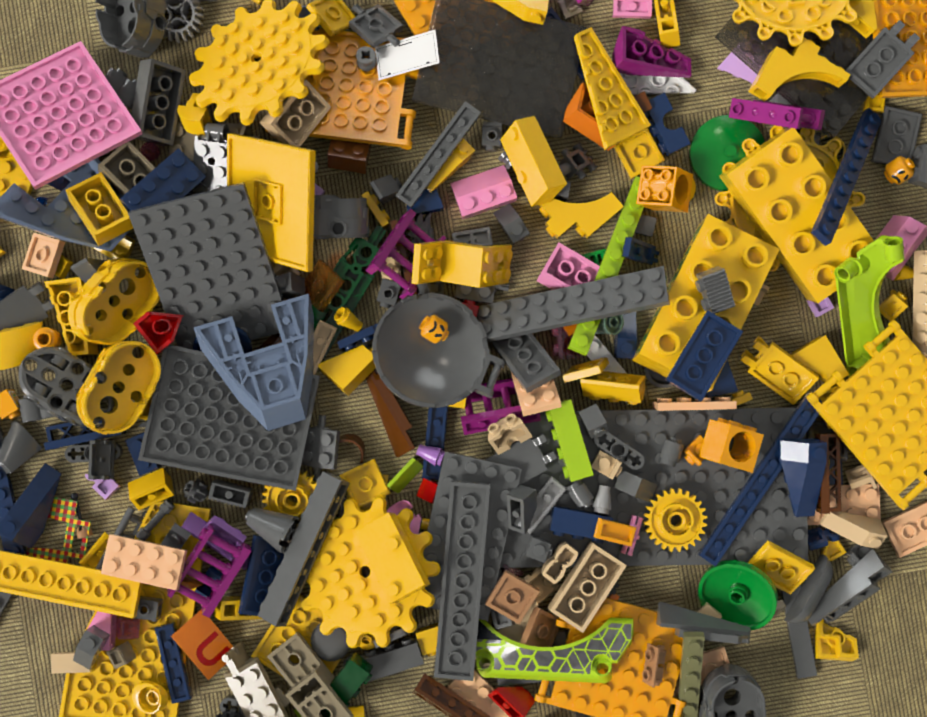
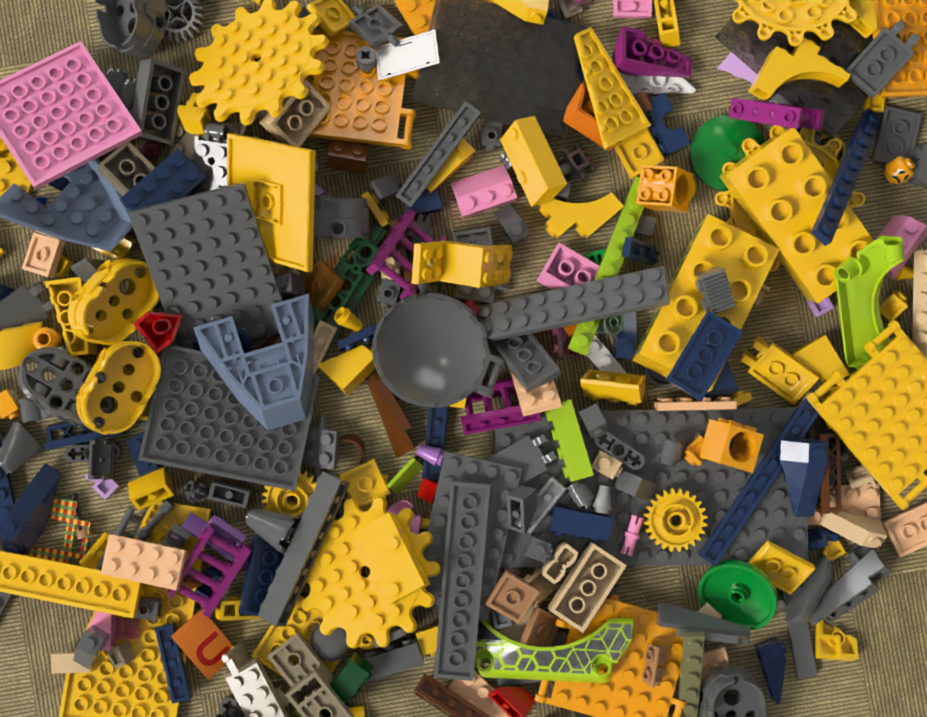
(99, 208): yellow brick -> none
(149, 697): yellow hat -> none
(434, 329): light orange head -> none
(506, 432): tan cylinder -> none
(586, 369): yellow tile -> none
(615, 532): light orange tile -> none
(773, 663): none -> clear blue slope

